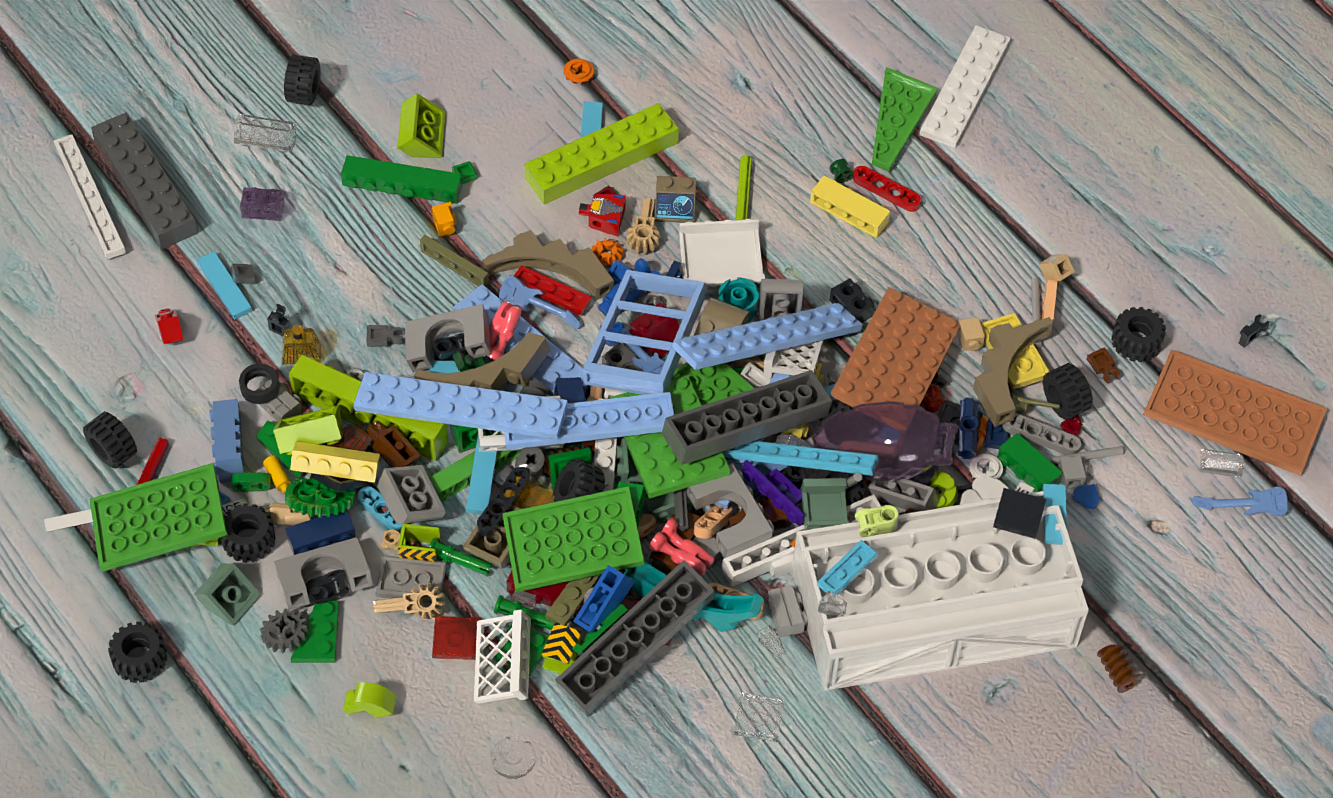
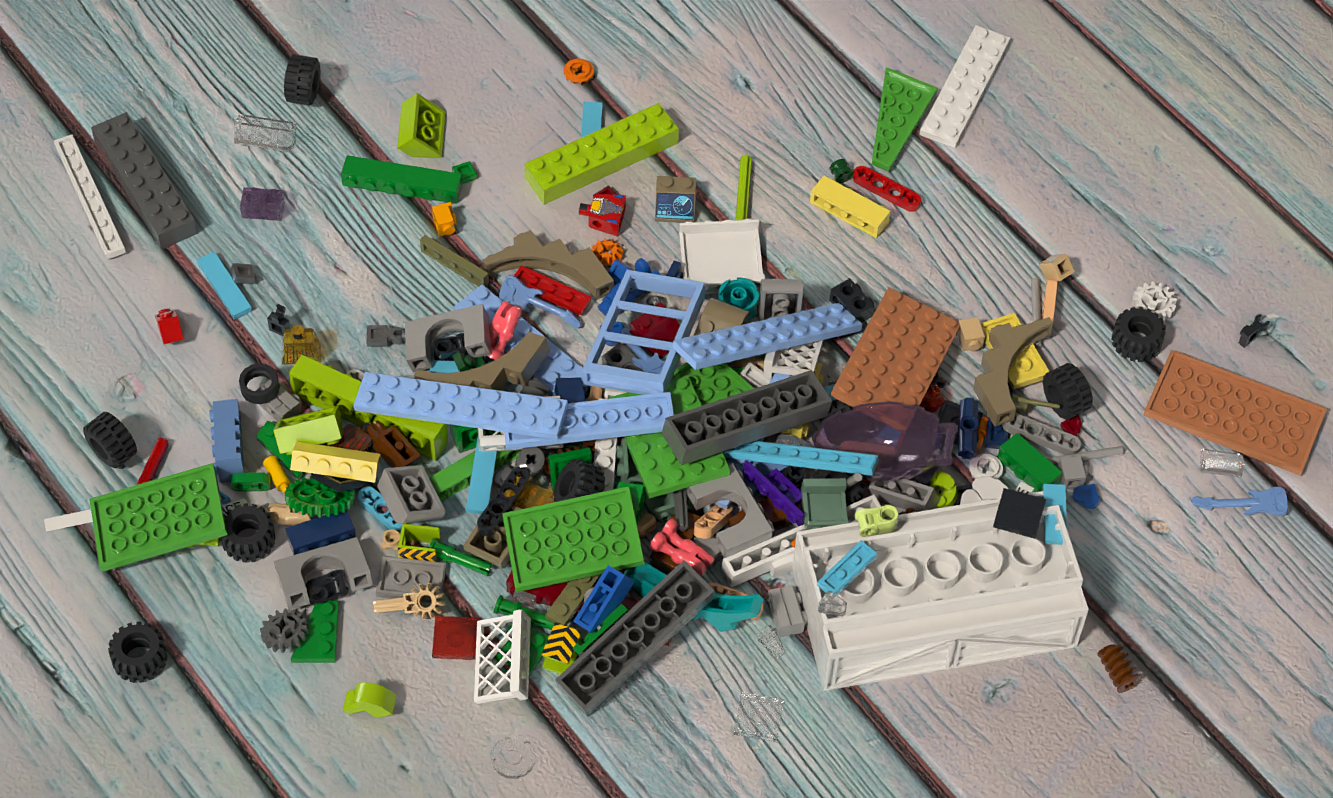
(227, 593): sand green slope -> none
(644, 234): tan gear -> none
(1103, 362): reddish brown plate -> none
(1156, 299): none -> white gear

